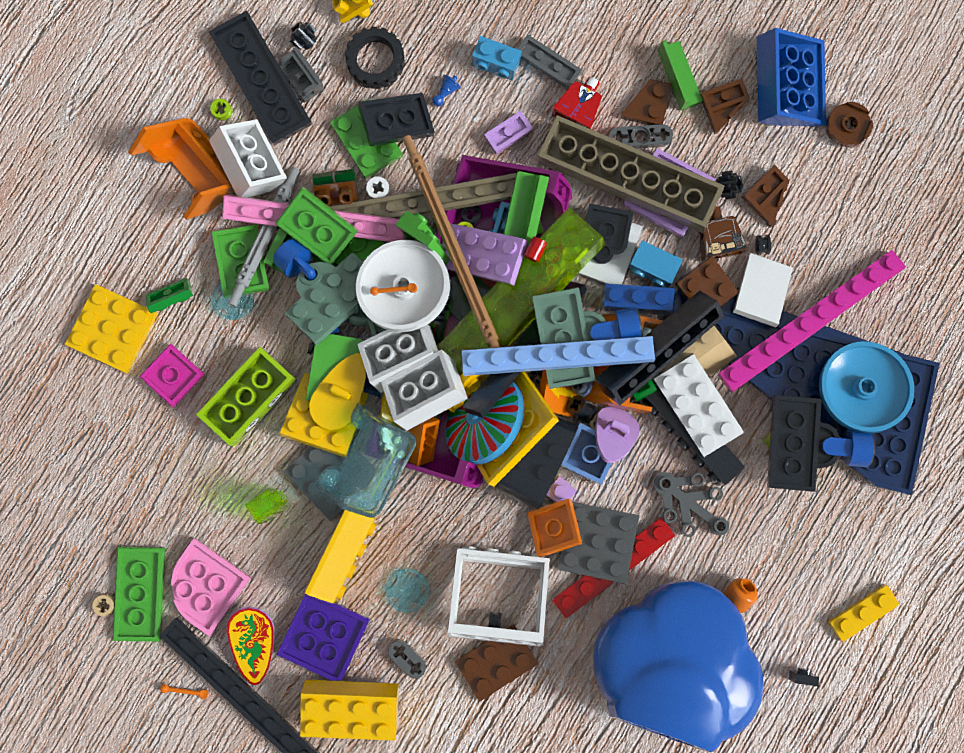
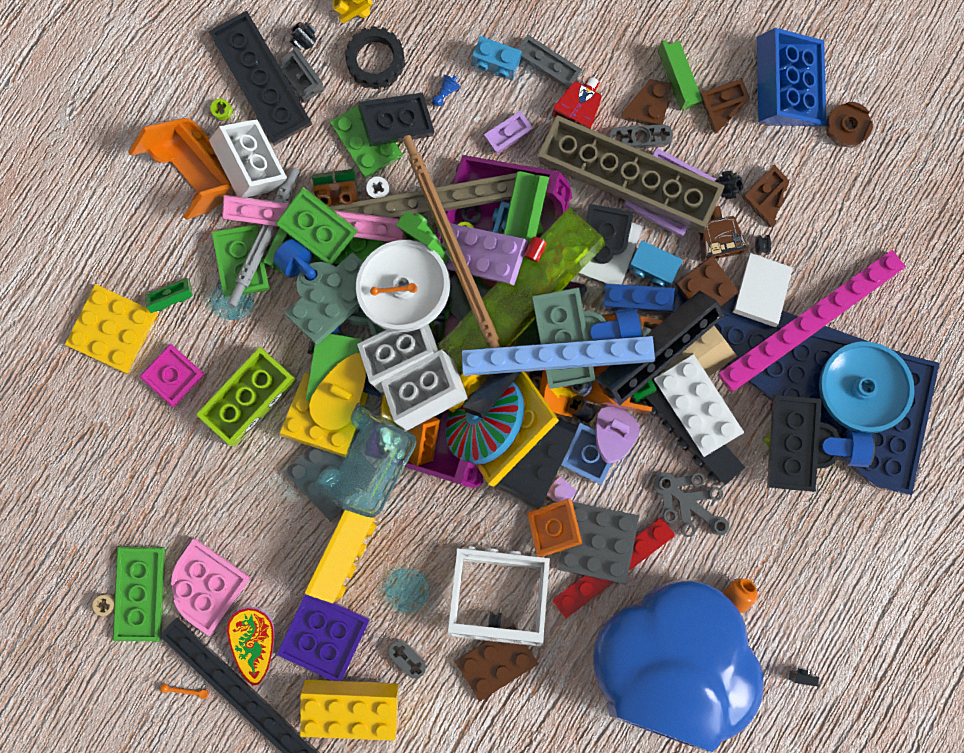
(267, 505): clear neon green brick -> none
(863, 613): yellow plate -> none

